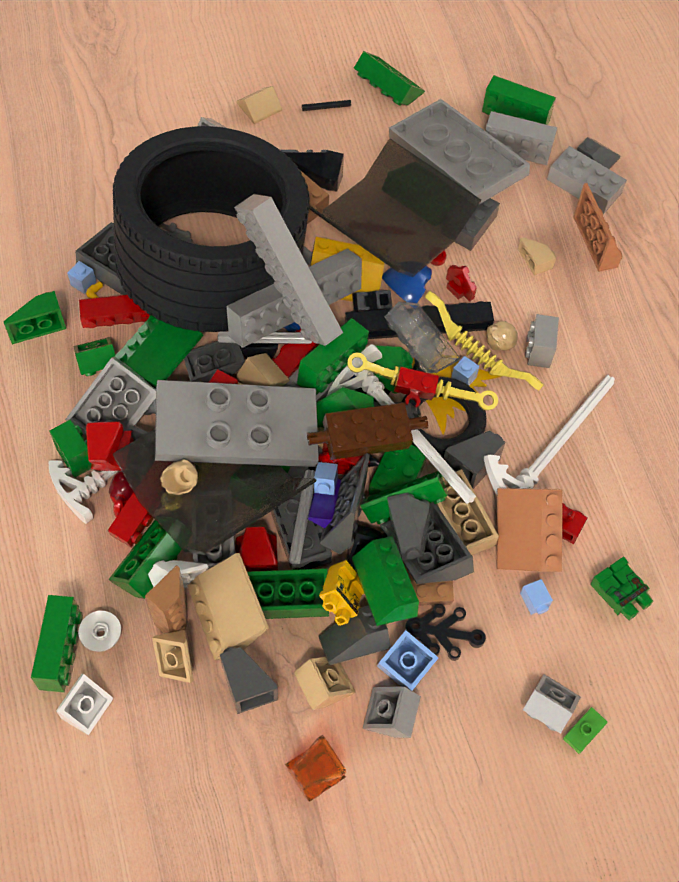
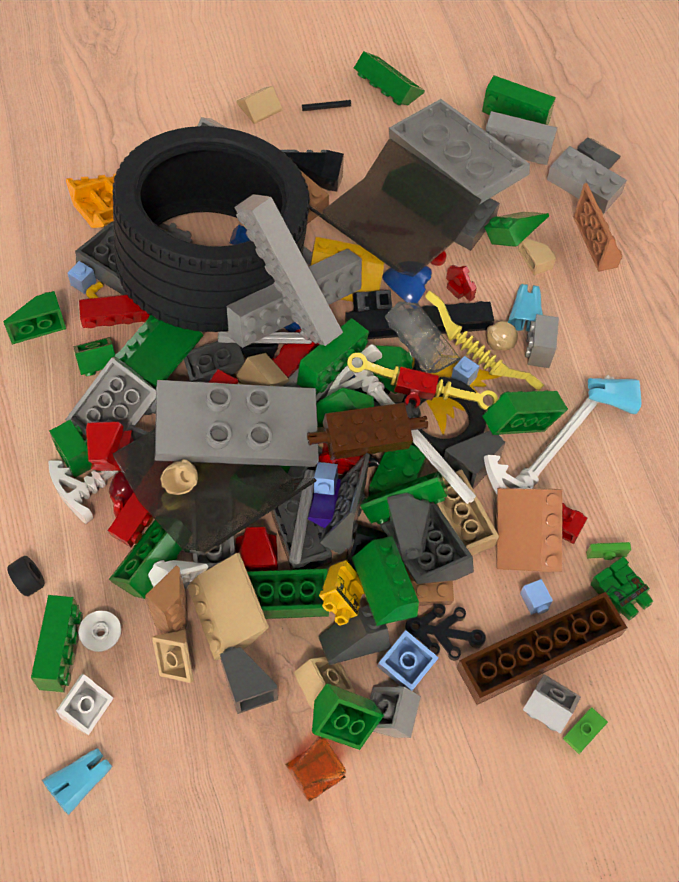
(26, 576): none -> black tyre
(77, 779): none -> medium azure piece
(93, 199): none -> light orange wedge
(239, 235): none -> blue slope
(344, 716): none -> green slope
(513, 228): none -> green slope
(524, 412): none -> green brick
(525, 307): none -> medium azure piece
(541, 648): none -> reddish brown brick
(608, 550): none -> bright green plate
(620, 393): none -> medium azure piece

